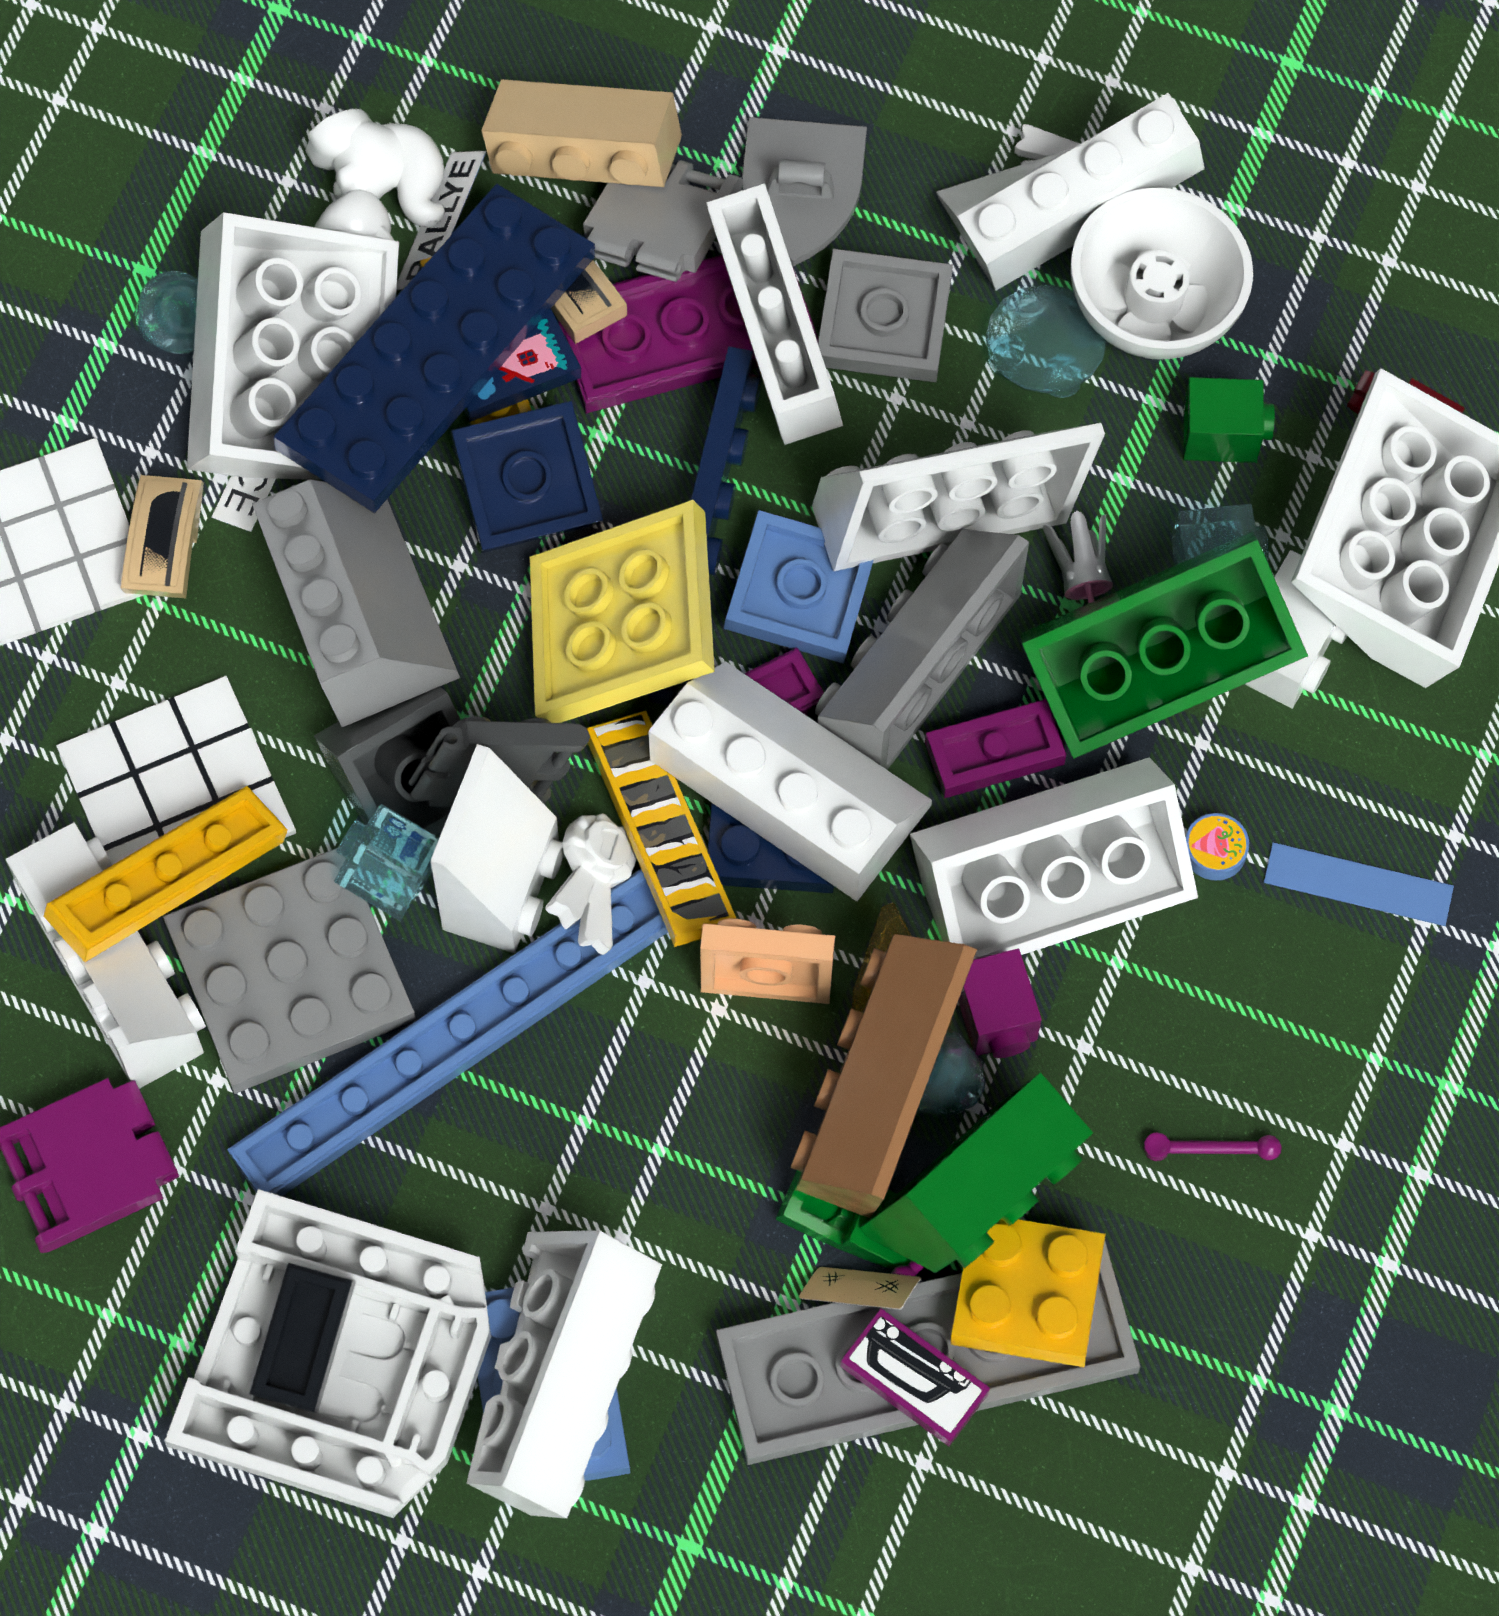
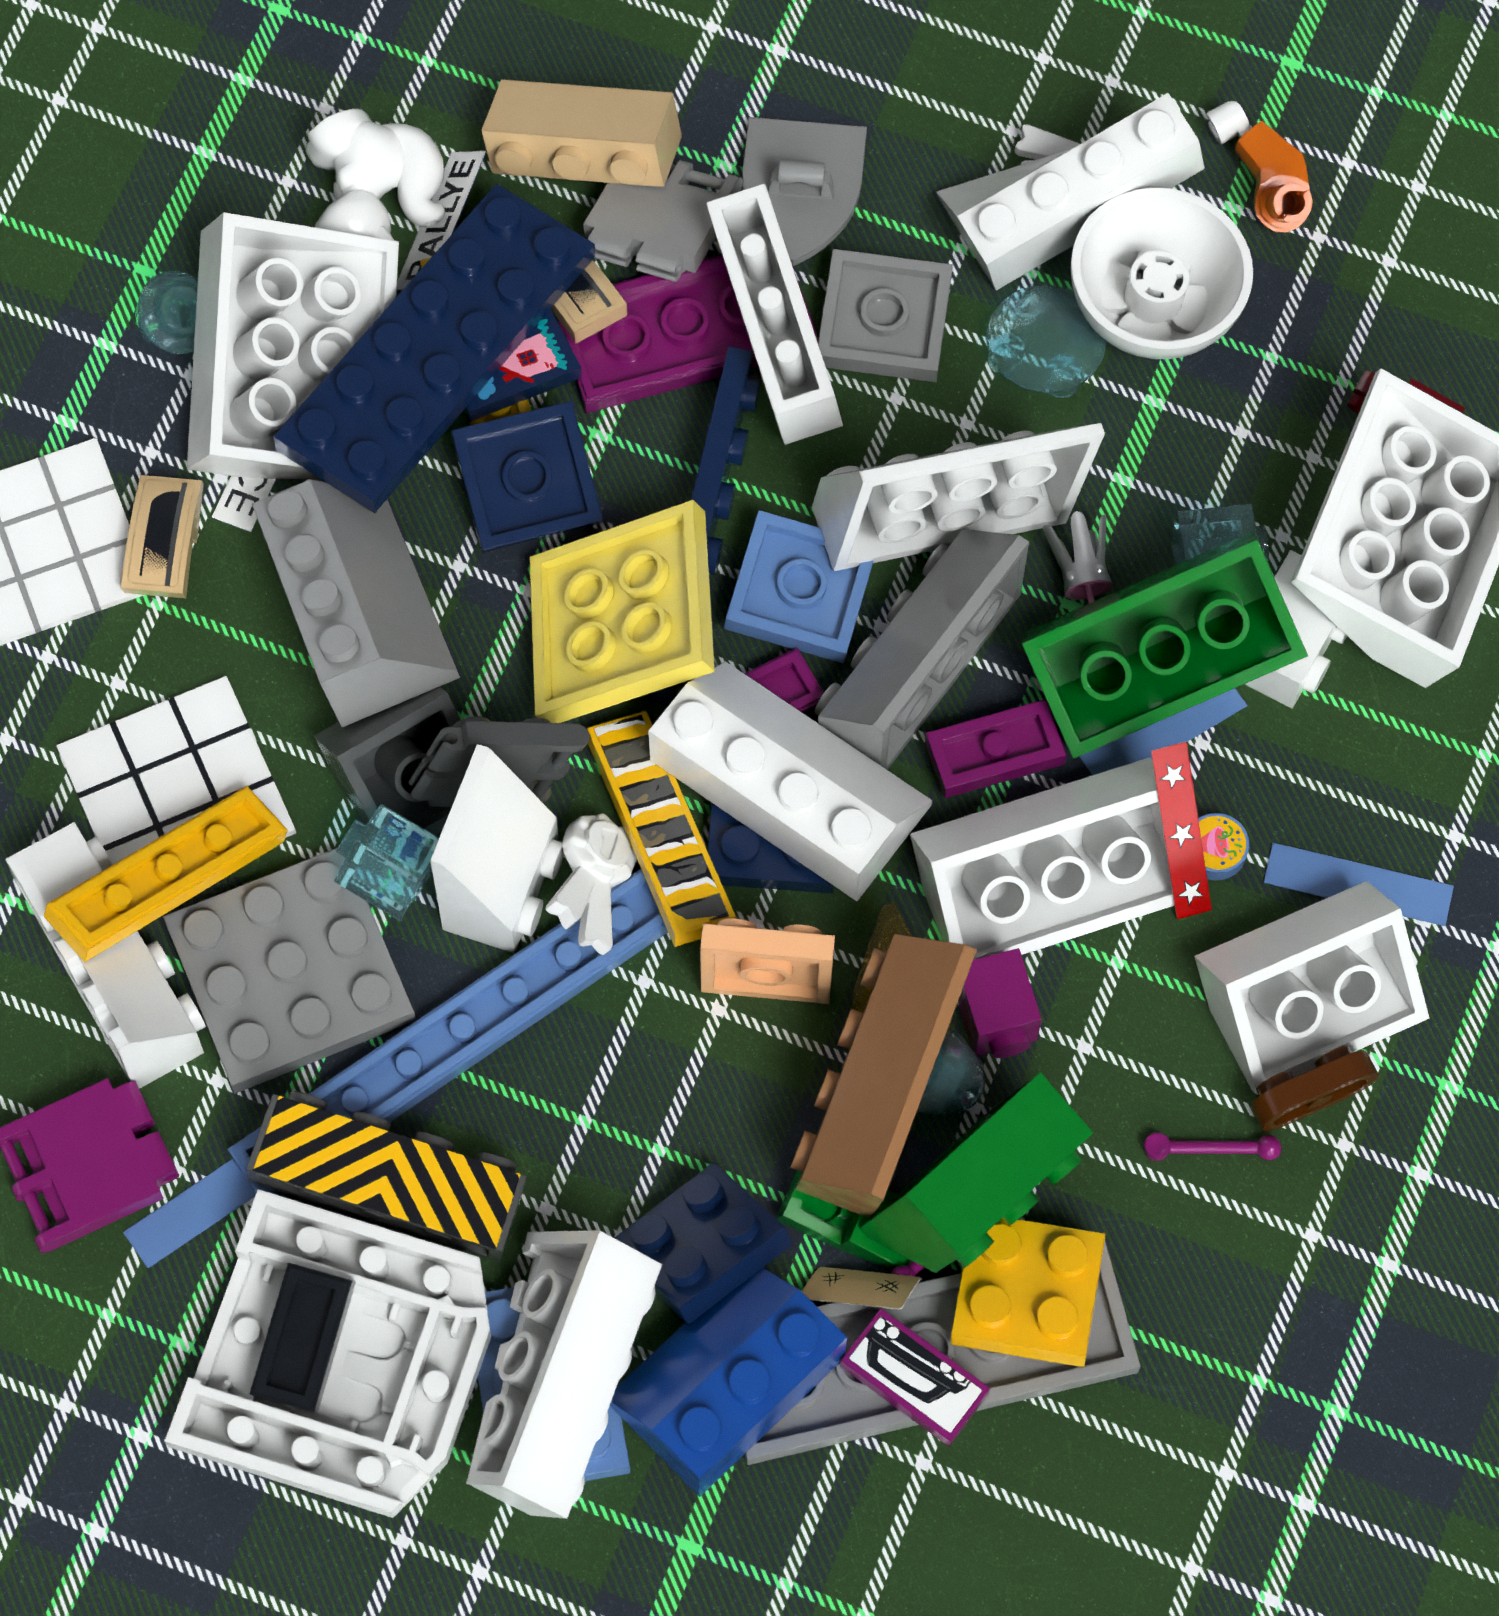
(190, 1213): none -> medium blue sticker
(386, 1176): none -> brick
(707, 1240): none -> dark blue plate
(729, 1377): none -> blue slope
(1164, 733): none -> medium blue sticker
(1181, 830): none -> sticker
(1225, 420): green brick -> none
(1280, 171): none -> orange arm
(1314, 983): none -> white slope
(1334, 1079): none -> reddish brown plate

